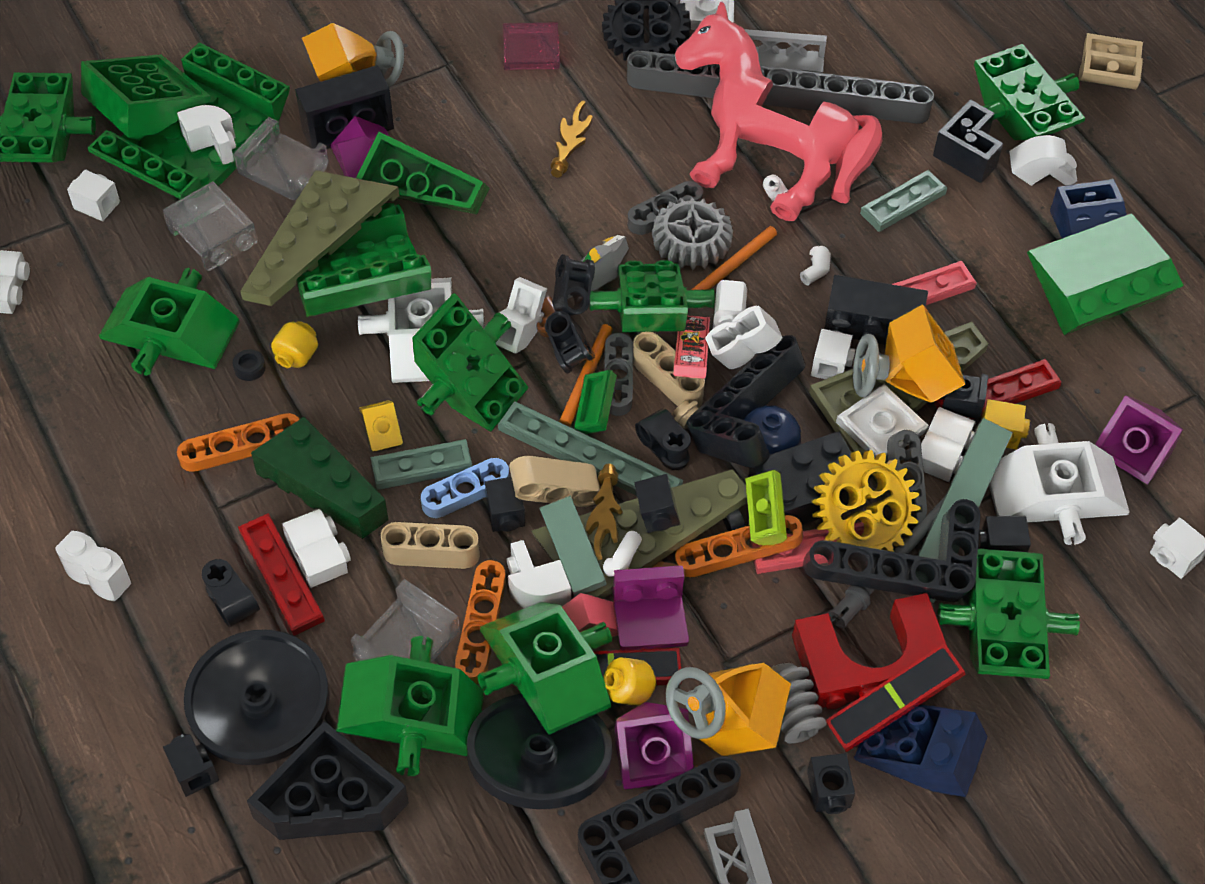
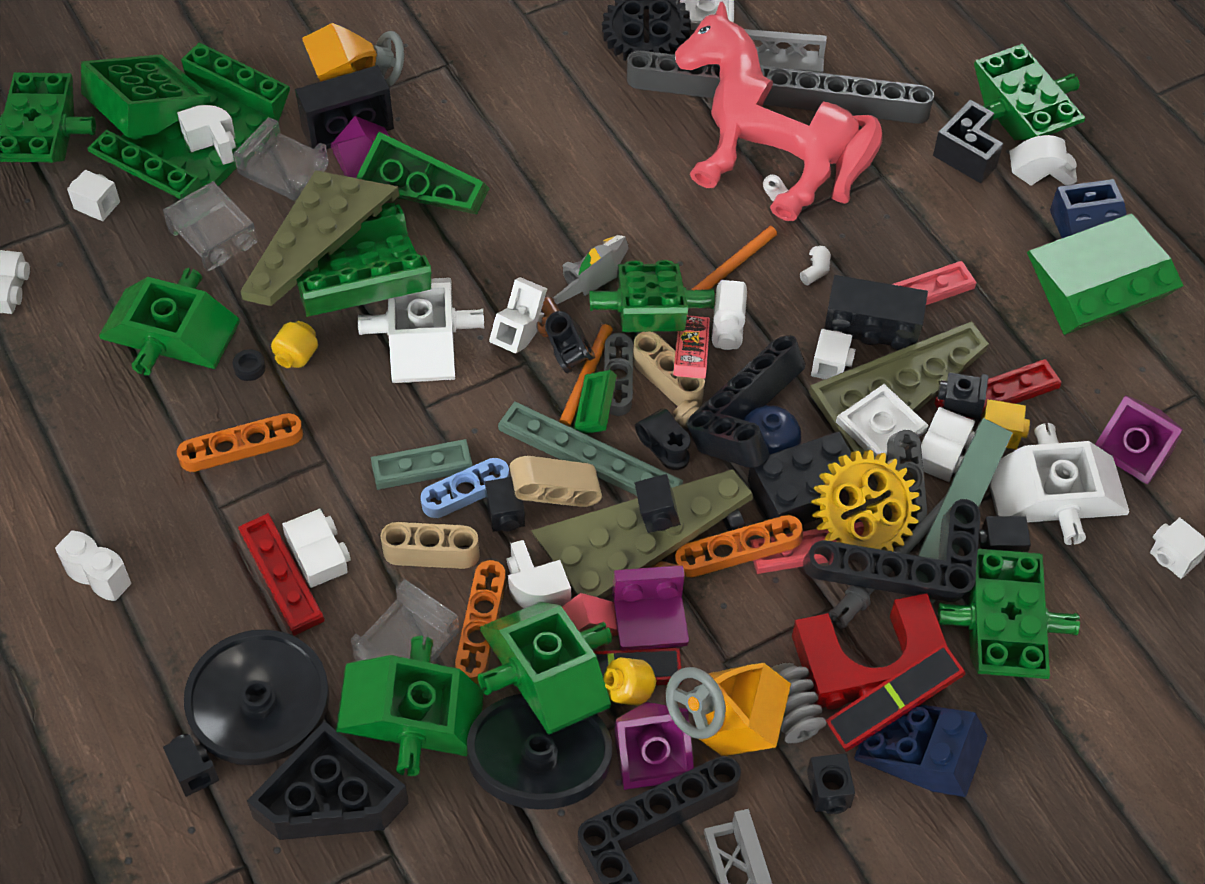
(230, 595): black piece -> none
(317, 473): dark green wedge -> none
(381, 425): yellow bracket -> none
(466, 365): green slope -> none
(531, 46): clear pink tile -> none
(571, 139): piece -> none
(573, 546): sand green tile -> none
(575, 279): black piece -> none
(602, 514): pearl gold piece -> none
(623, 554): white arm -> none
(673, 195): dark grey beam -> none
(710, 230): light grey gear -> none
(741, 339): white brick -> none
(766, 508): lime brick -> none
(903, 200): sand green tile -> none
(915, 359): light orange piece -> none
(1111, 61): tan brick -> none

